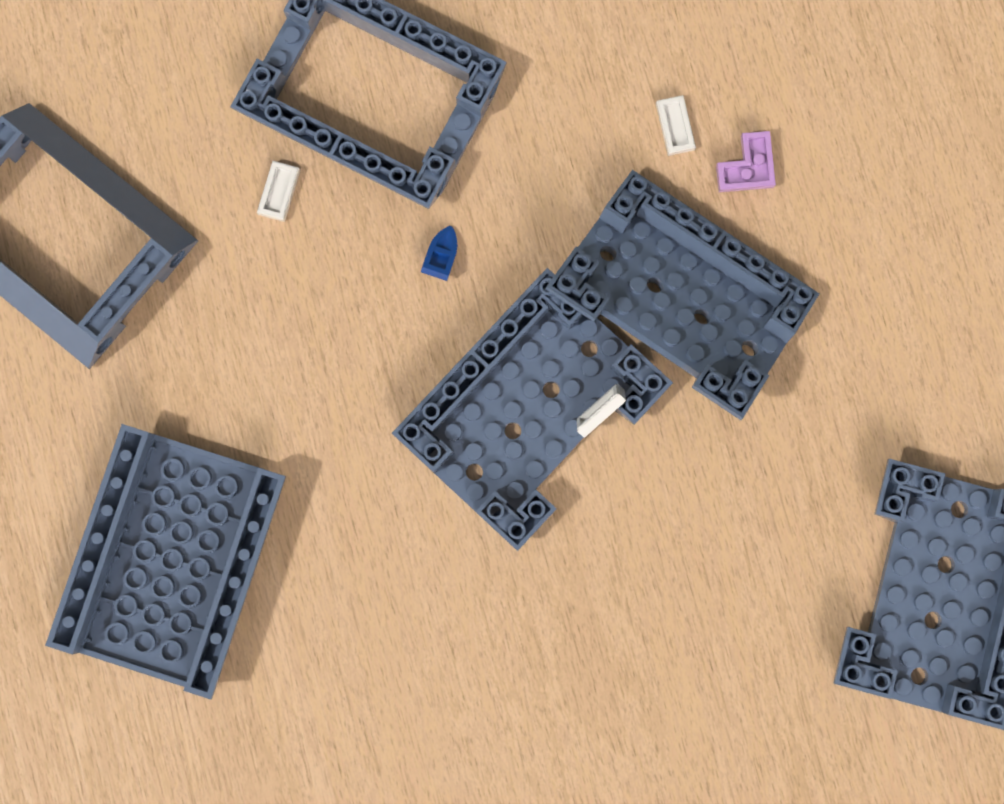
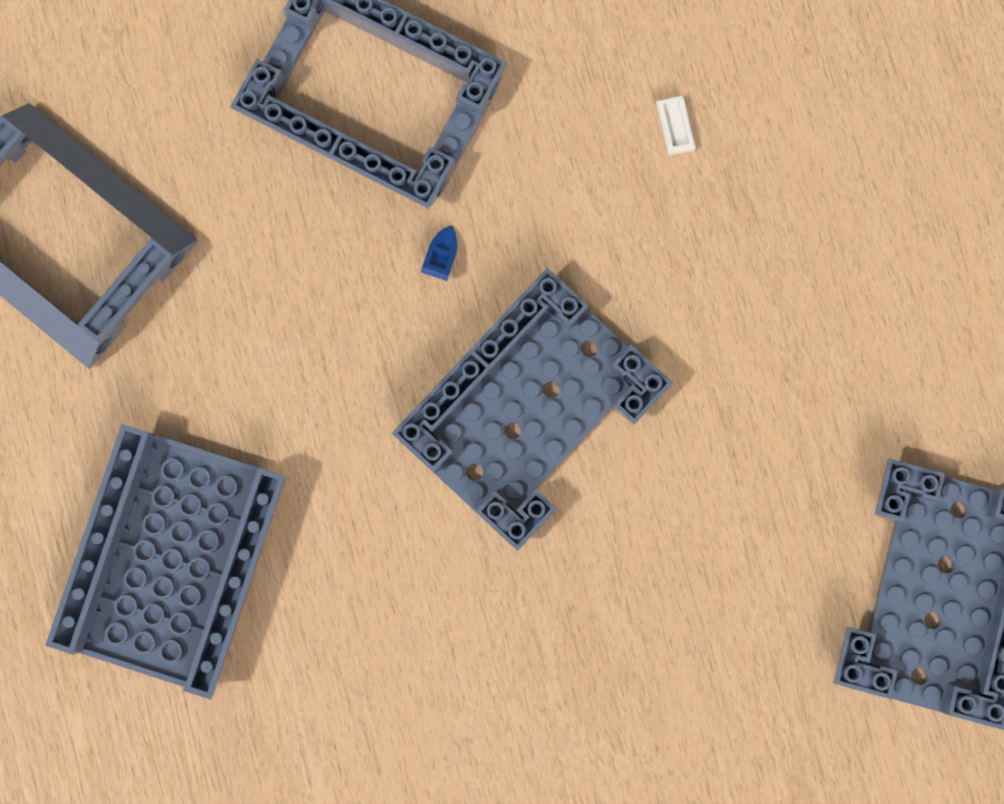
(278, 191): white tile -> none
(600, 410): white tile -> none
(697, 273): sand blue slope -> none
(754, 171): lavender plate -> none

